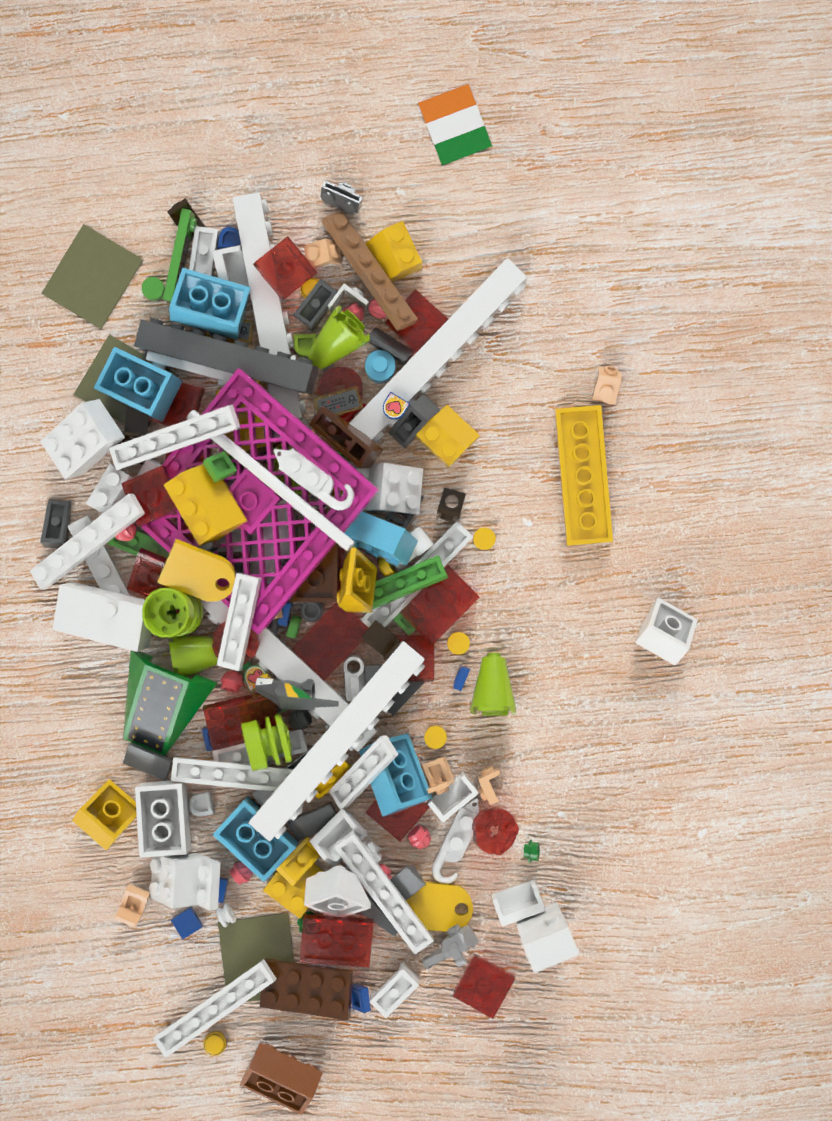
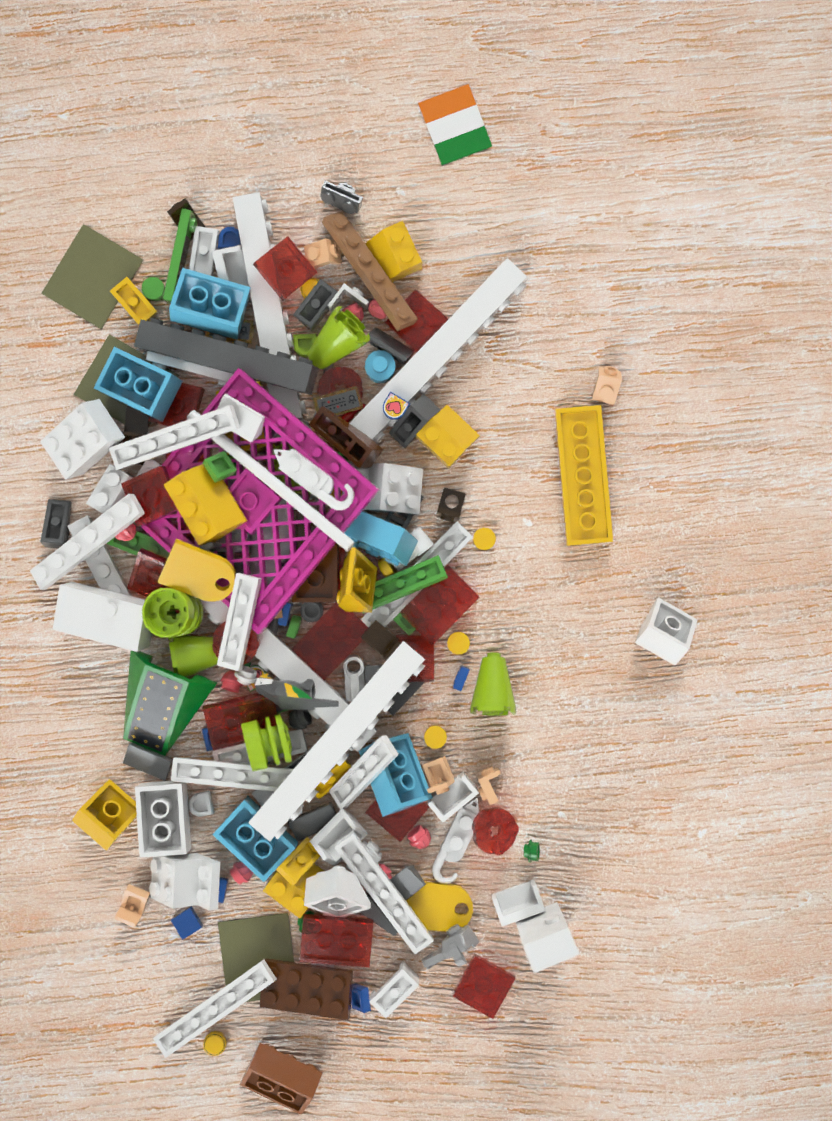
(133, 301): none -> yellow plate
(226, 915): white bush -> none
(246, 675): none -> white plate
(249, 420): none -> white slope

